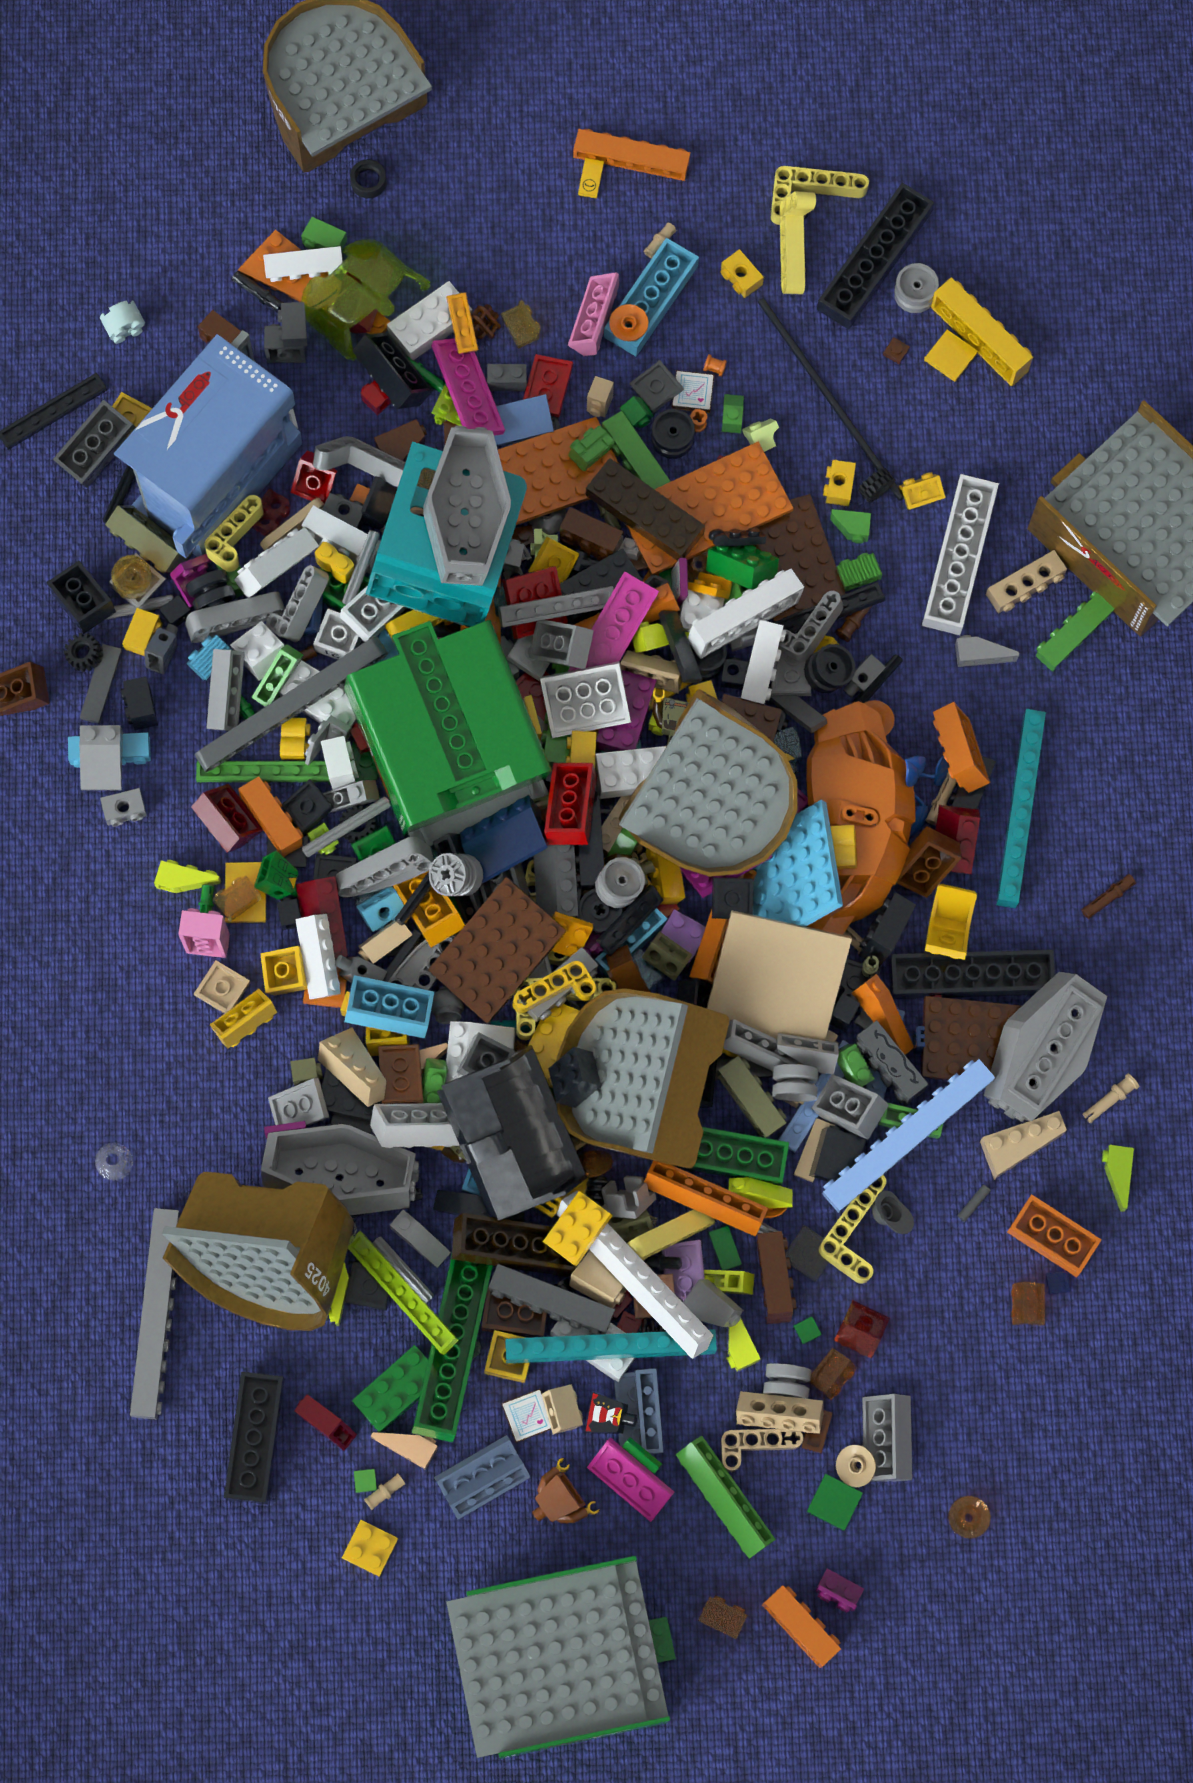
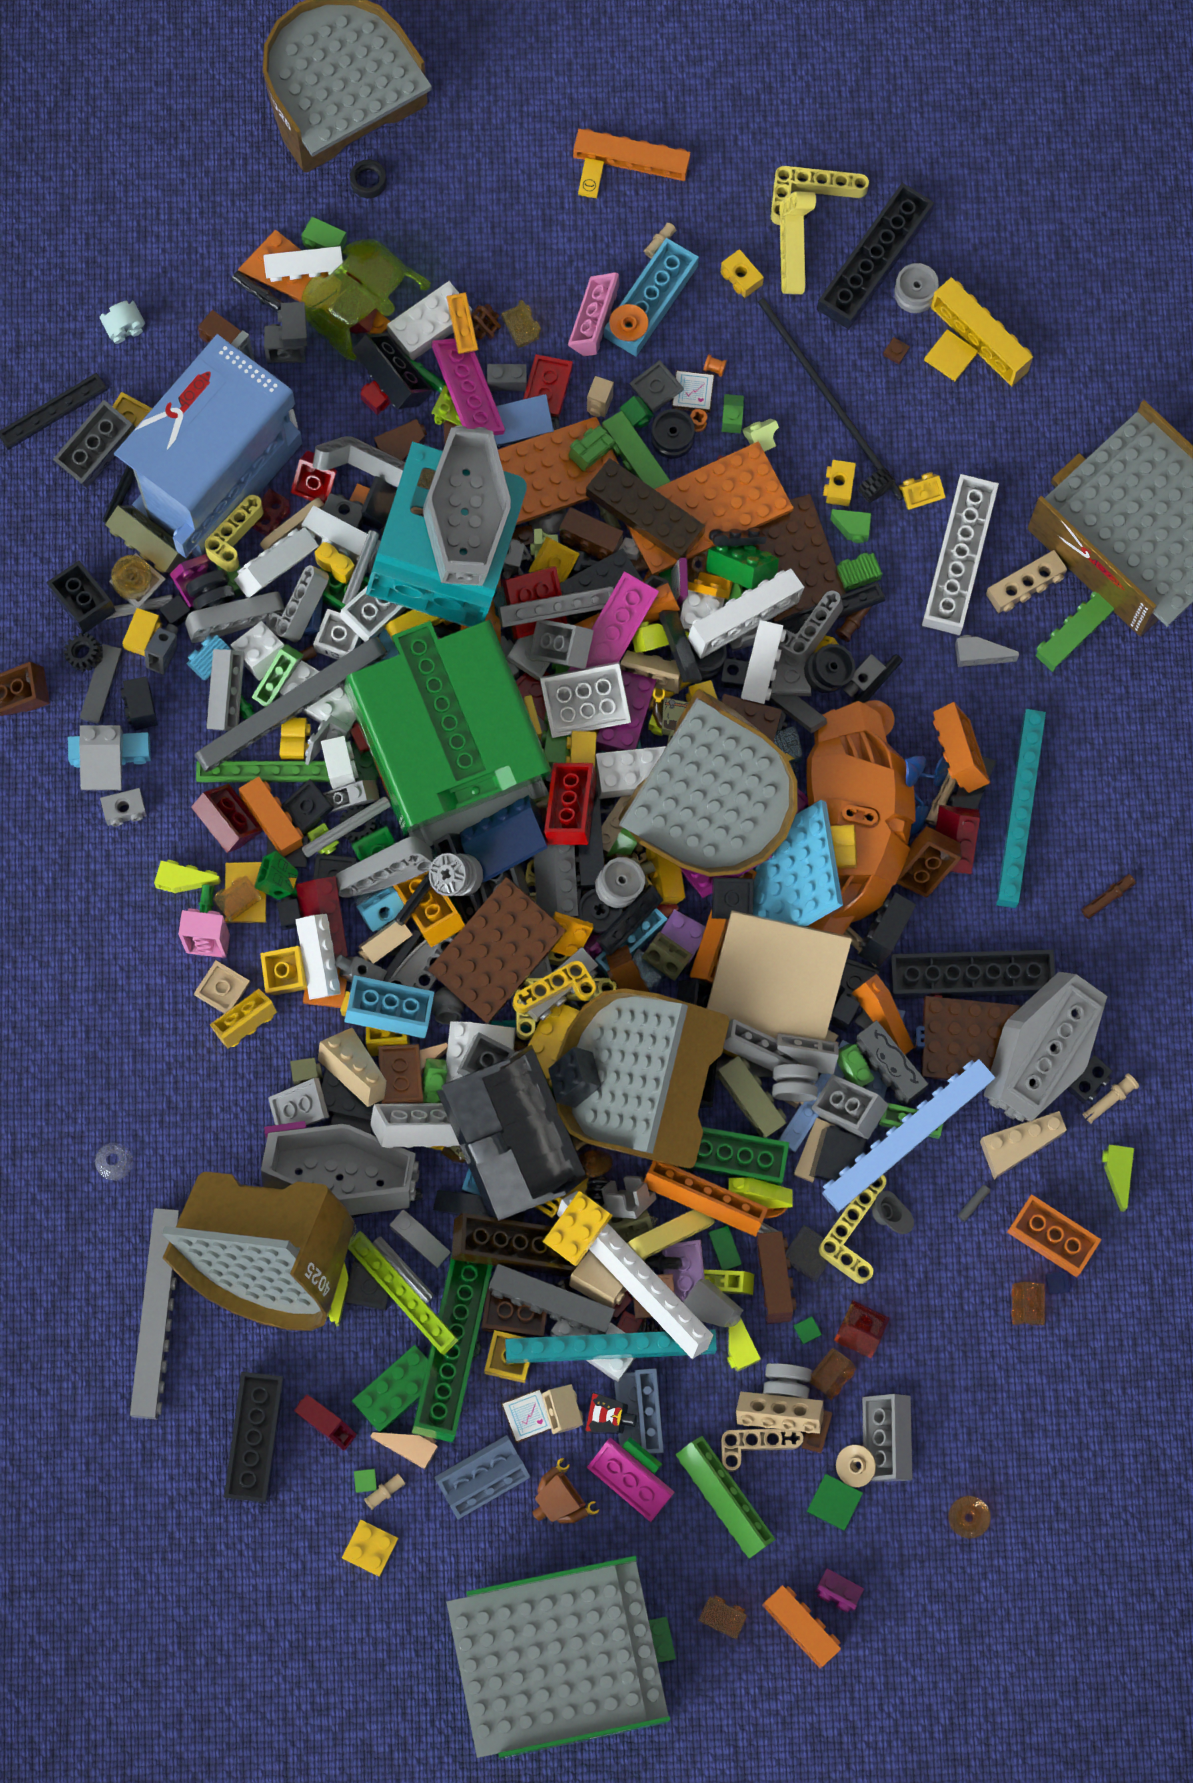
(870, 966): olive pin -> none
(950, 921): yellow bracket -> none
(1092, 1082): none -> black brick

